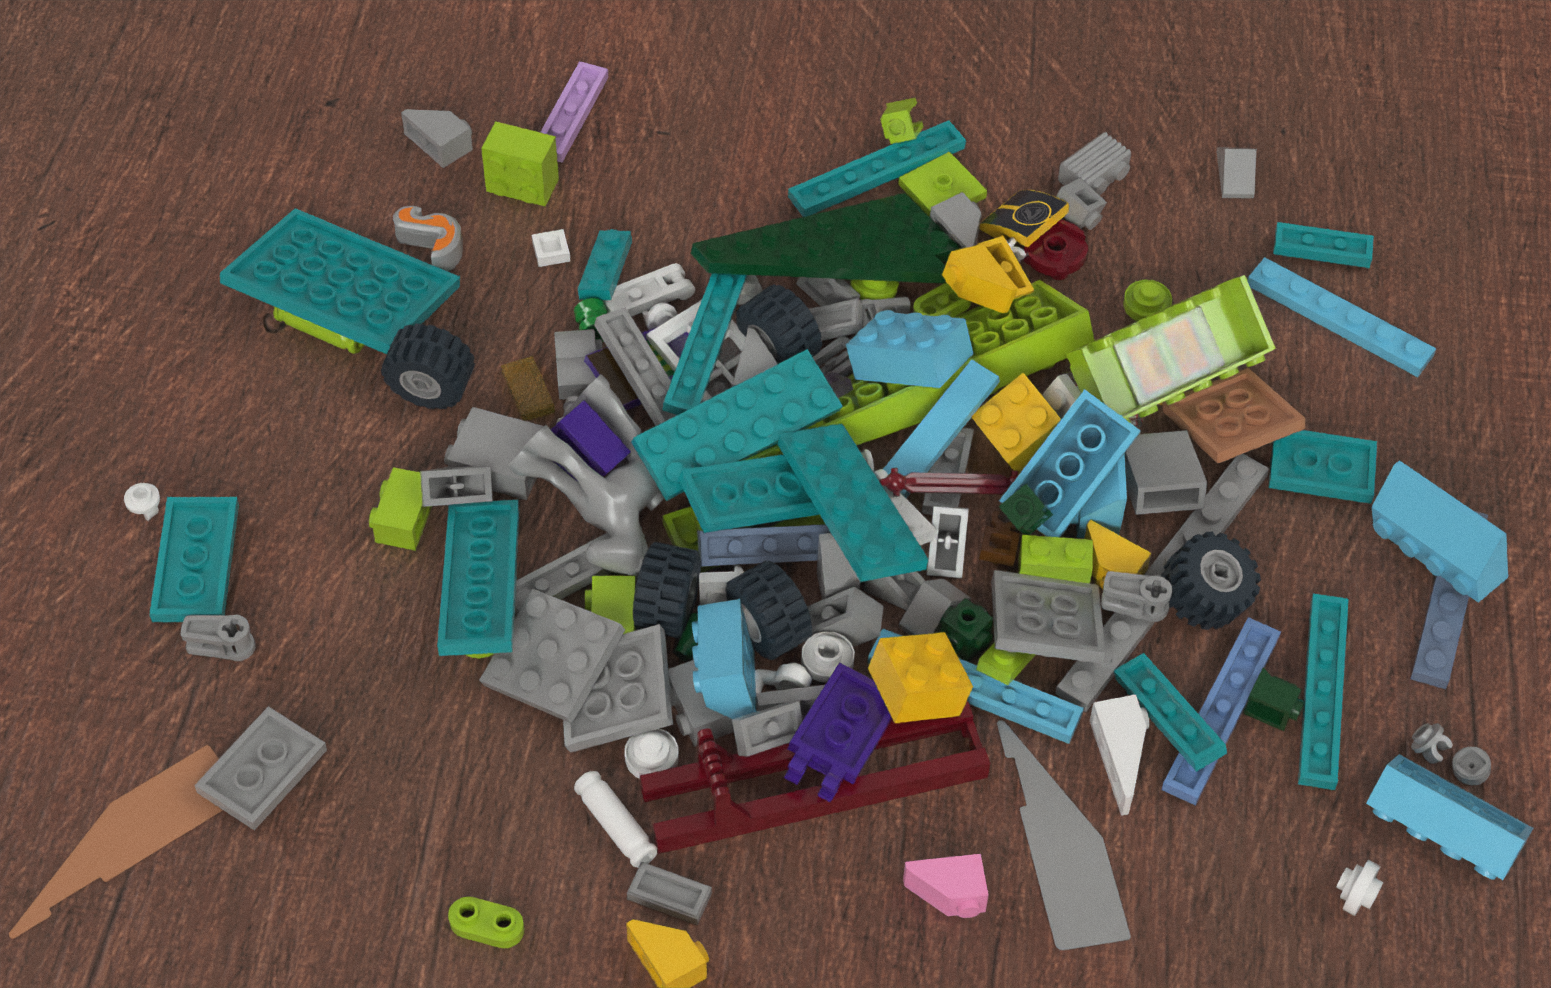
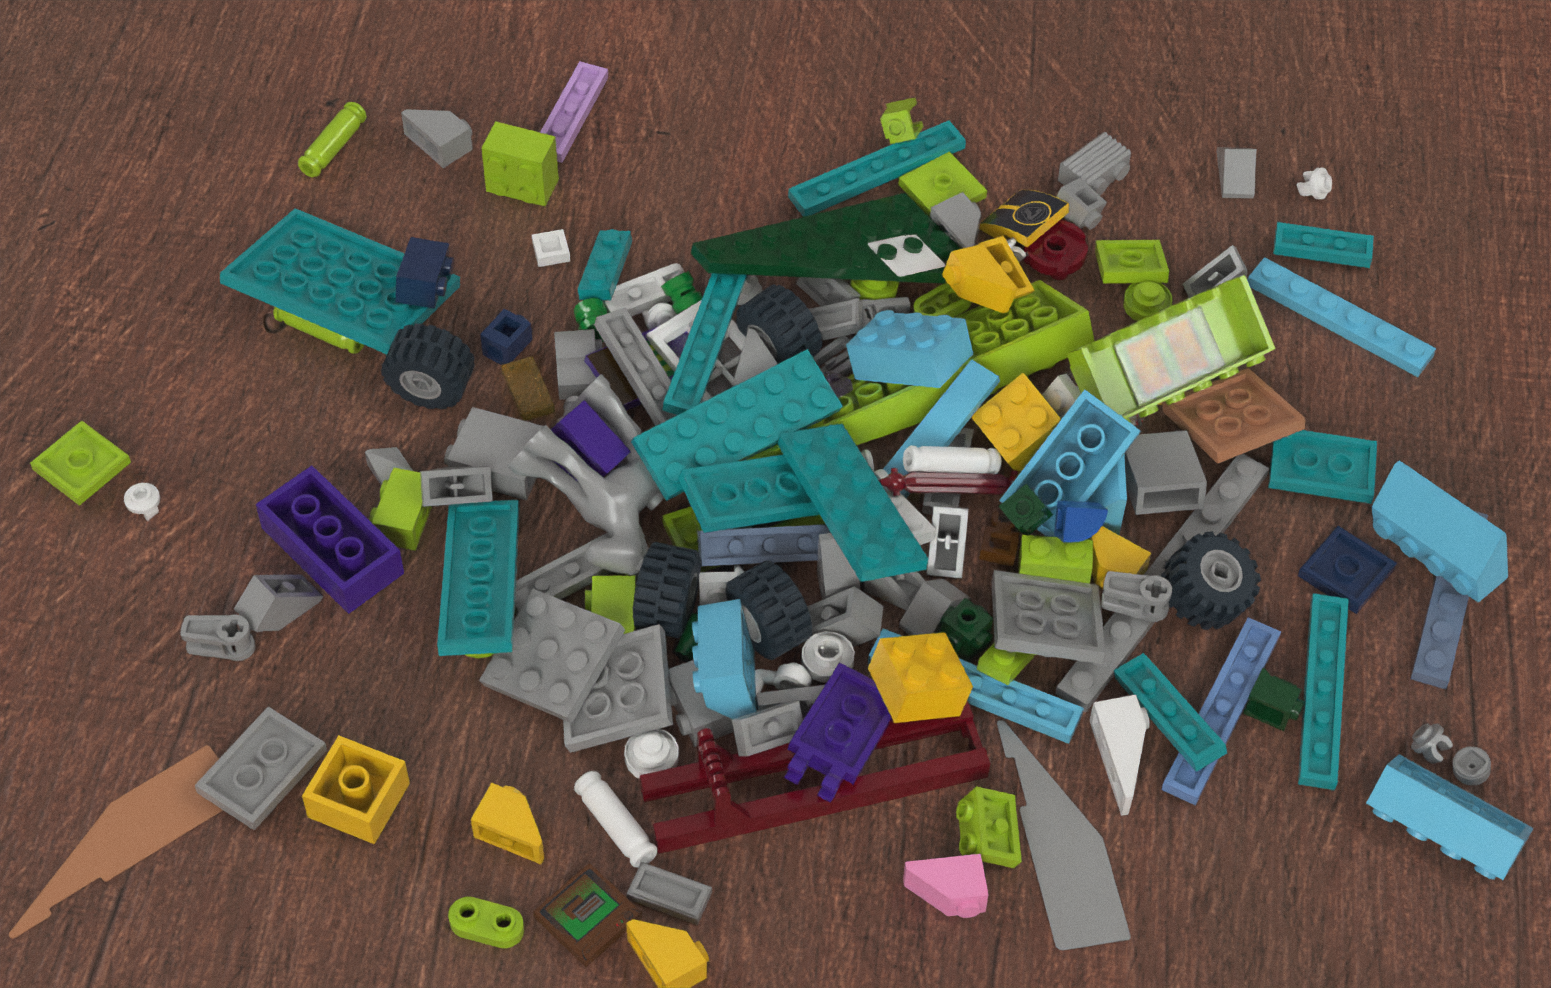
(80, 462): none -> lime plate
(194, 558): teal plate -> none
(276, 601): none -> light grey slope
(330, 539): none -> dark purple brick
(332, 139): none -> lime axle
(356, 789): none -> yellow brick
(383, 460): none -> light grey slope
(423, 273): none -> dark blue brick
(430, 231): light grey animal -> none
(506, 337): none -> dark blue brick
(508, 823): none -> yellow slope
(587, 914): none -> reddish brown tile
(679, 286): none -> green wheel
(906, 262): none -> white sticker
(951, 460): none -> white axle
(989, 827): none -> lime bracket
(1078, 520): none -> blue brick
(1131, 261): none -> lime tile
(1221, 269): none -> light grey slope
(1317, 183): none -> white plate
(1347, 569): none -> dark blue tile
(1359, 886): white plate -> none

